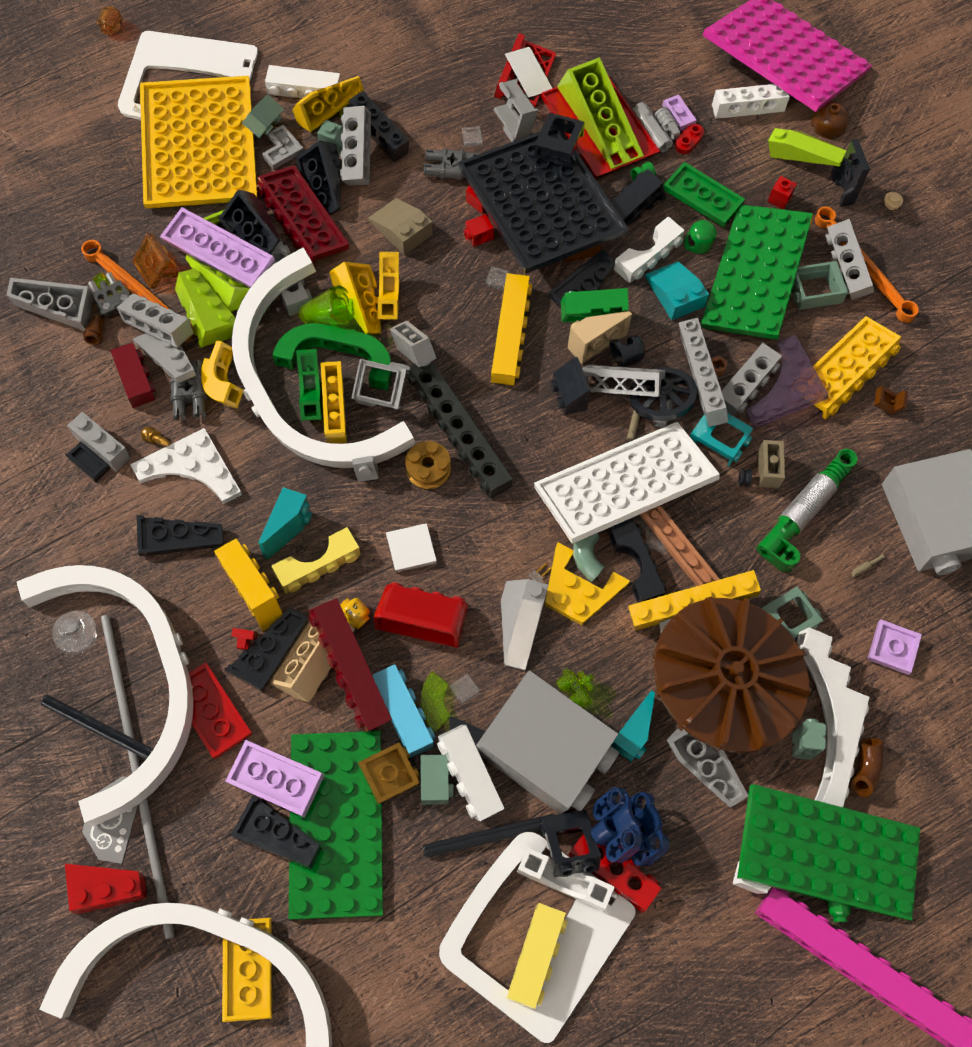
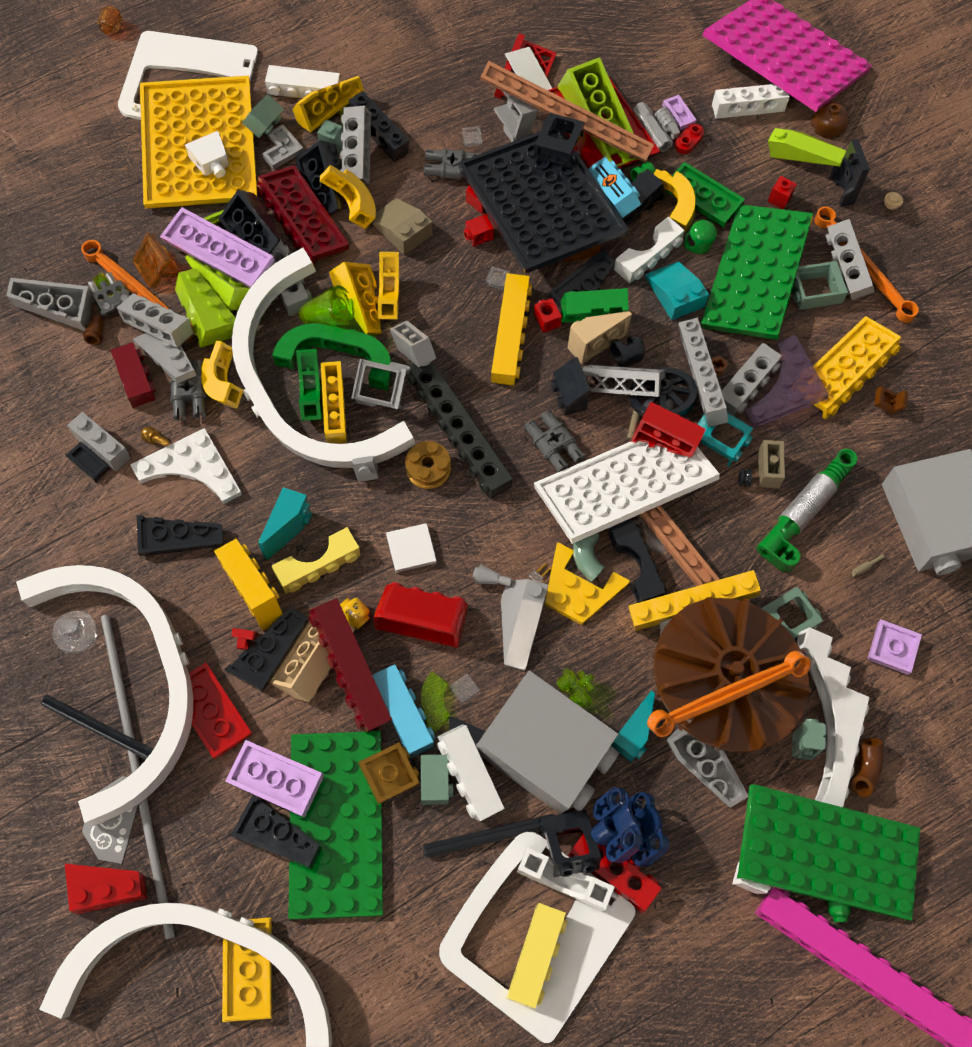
(208, 154): none -> white torso
(354, 192): none -> yellow arch
(485, 575): none -> light grey cone
(547, 322): none -> red brick
(552, 103): none -> nougat plate
(556, 432): none -> dark grey pin
(615, 186): none -> medium azure brick
(668, 430): none -> red wedge
(683, 191): none -> yellow arch
(728, 693): none -> orange piece

